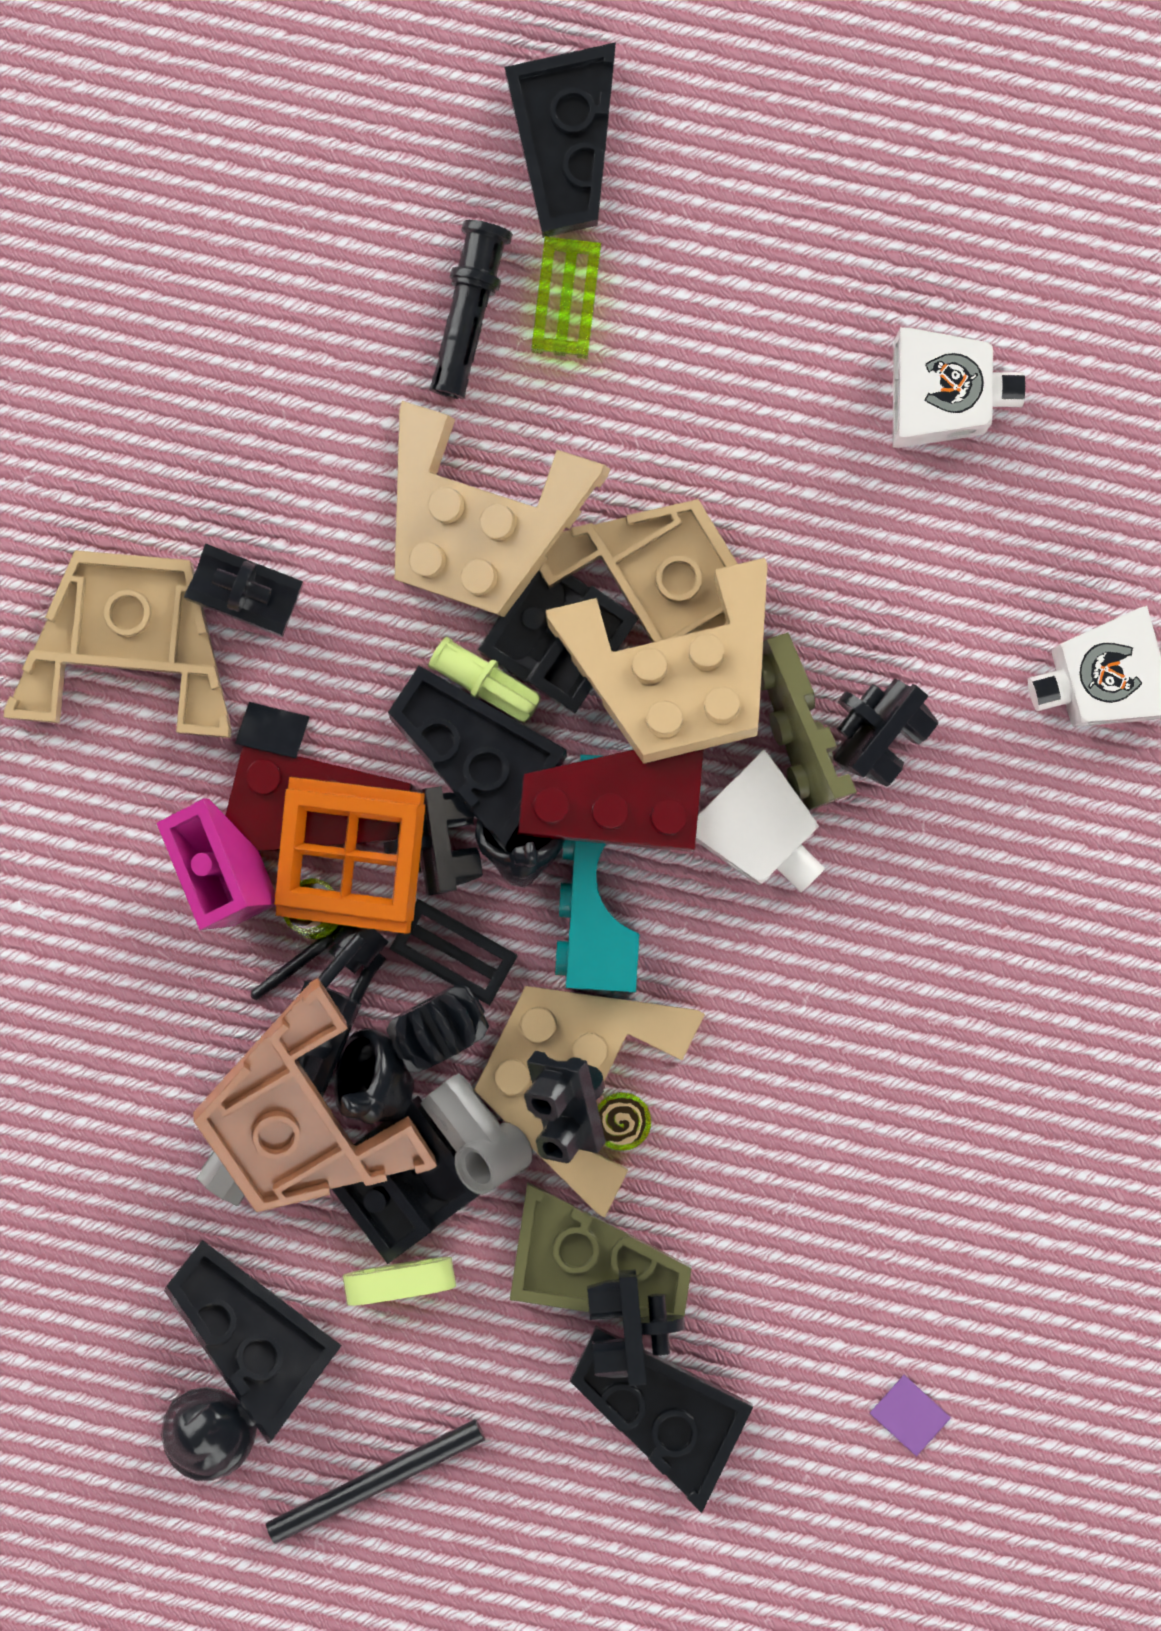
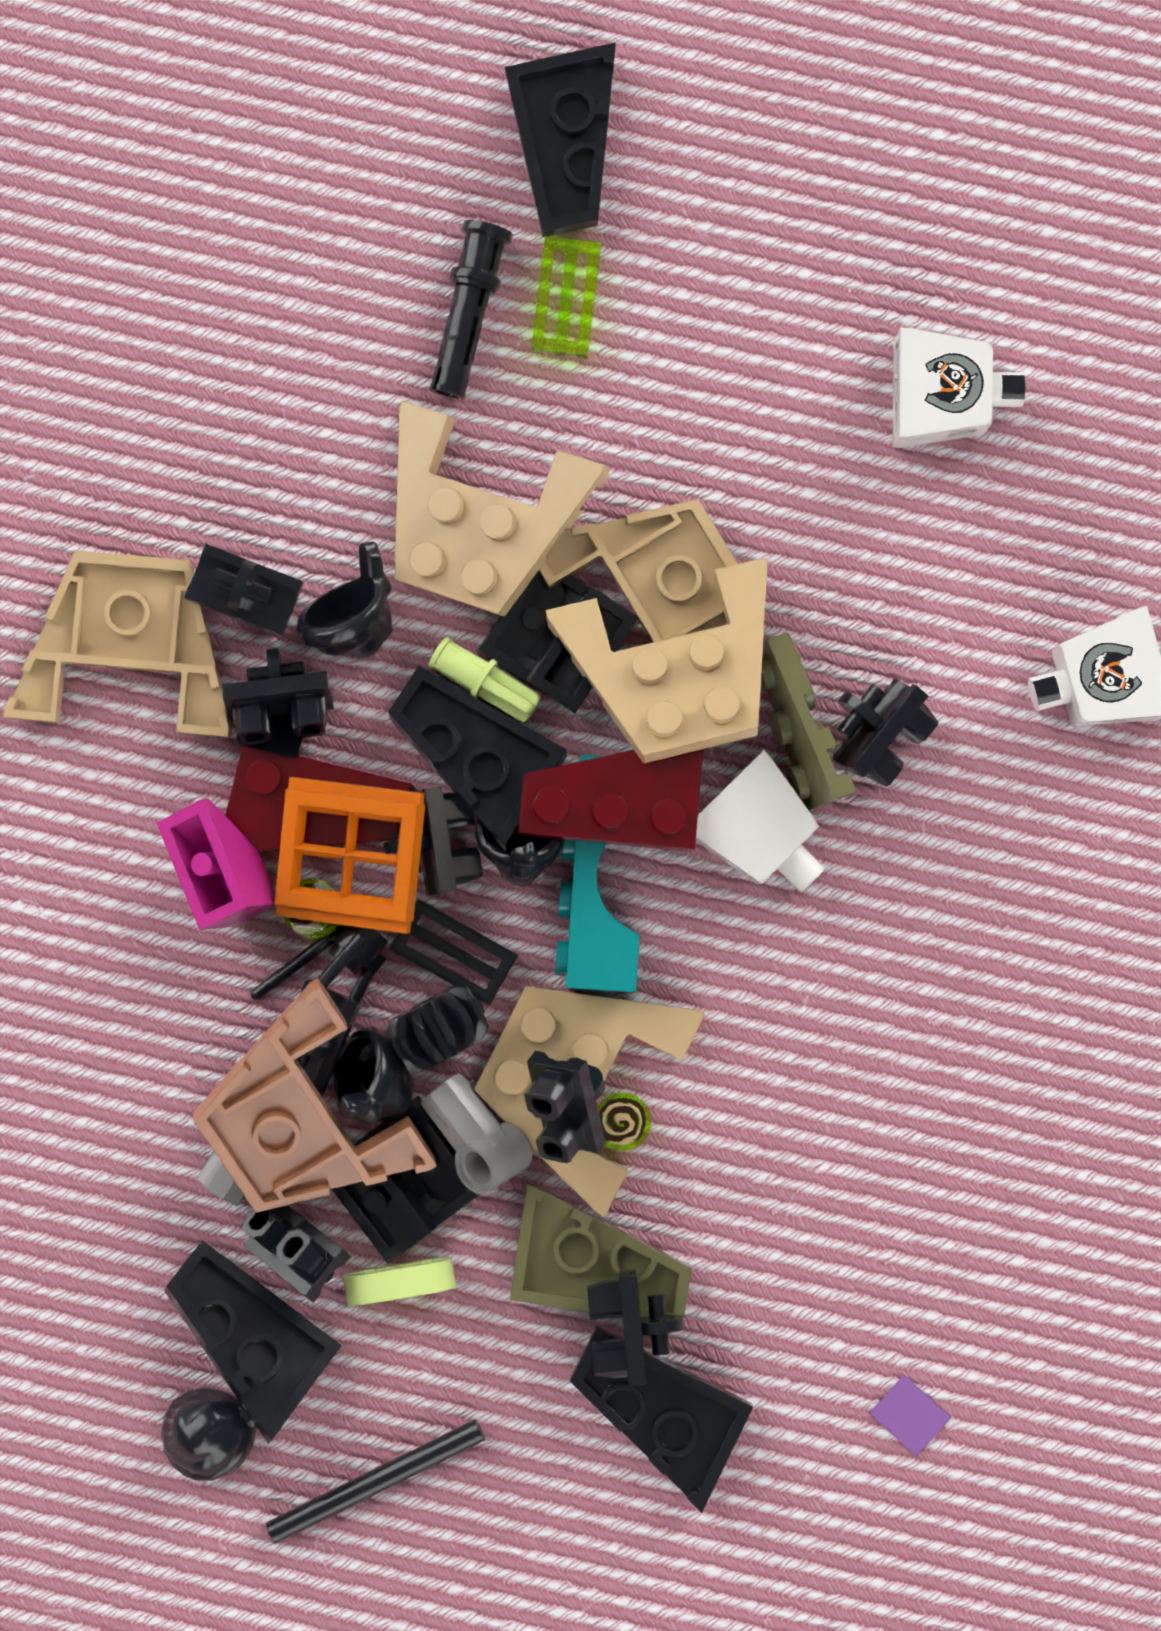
(278, 692): none -> black hips
(294, 1249): none -> black hips
(352, 616): none -> black hat

